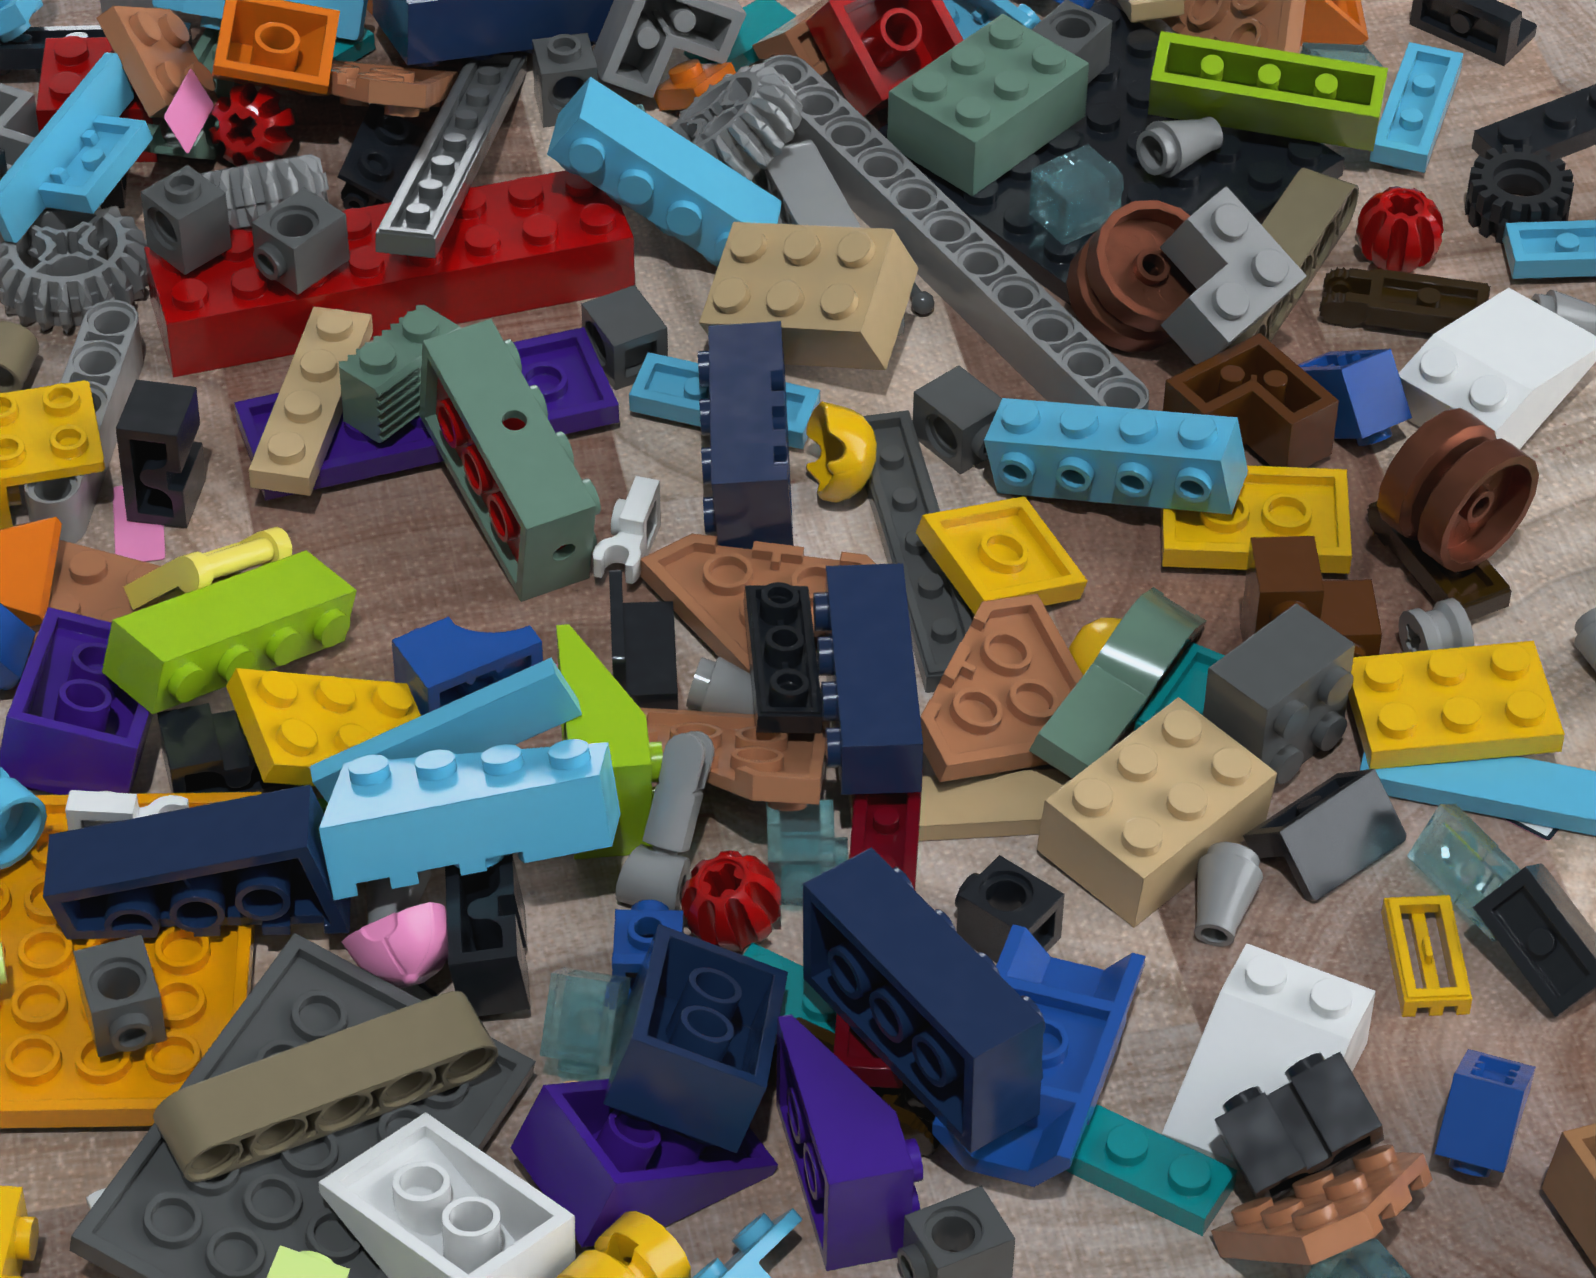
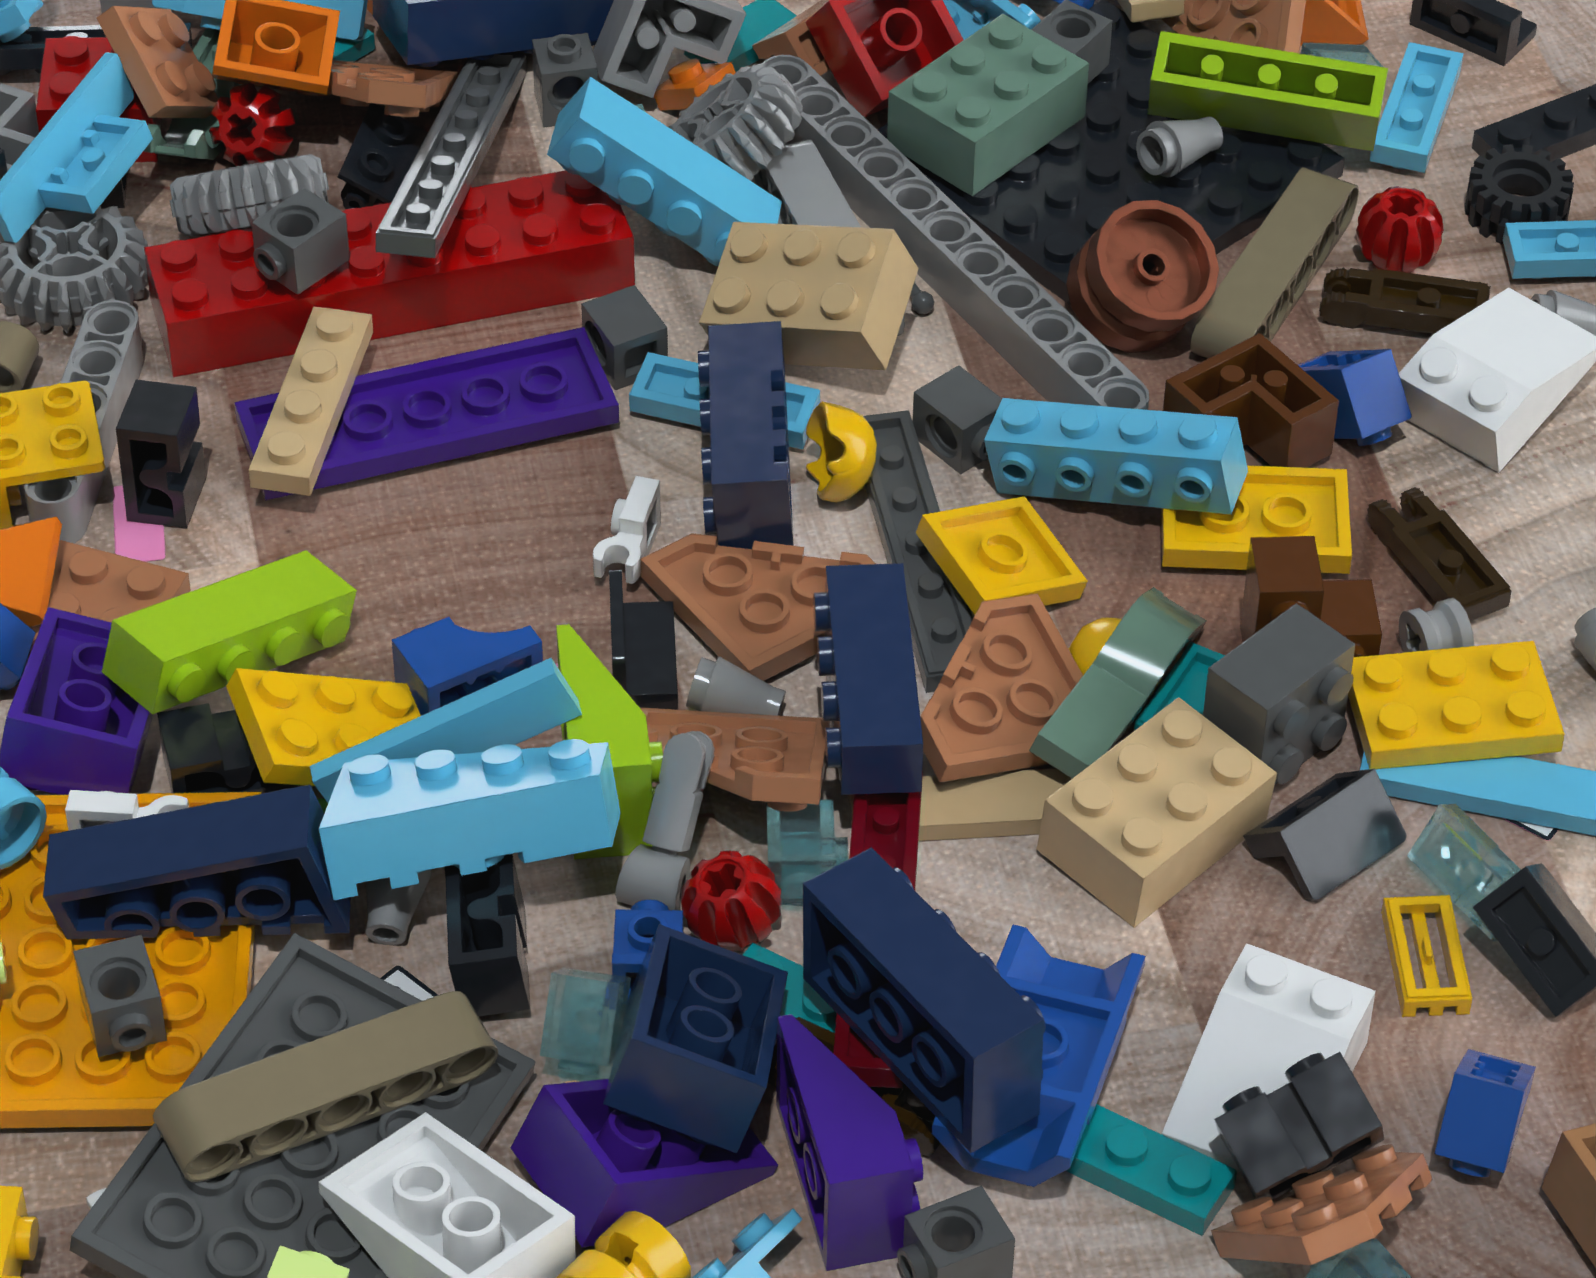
(186, 219): dark grey brick -> none
(188, 111): bright pink sticker -> none
(203, 569): light yellow plate -> none
(385, 375): sand green brick -> none
(403, 946): bright pink piece -> none
(508, 459): sand green brick -> none
(782, 659): black tile -> none
(1004, 897): black brick -> none
(1075, 193): clear light blue brick -> none
(1225, 888): light grey cone -> none
(1235, 271): light grey brick -> none
(1457, 489): copper wheel -> none

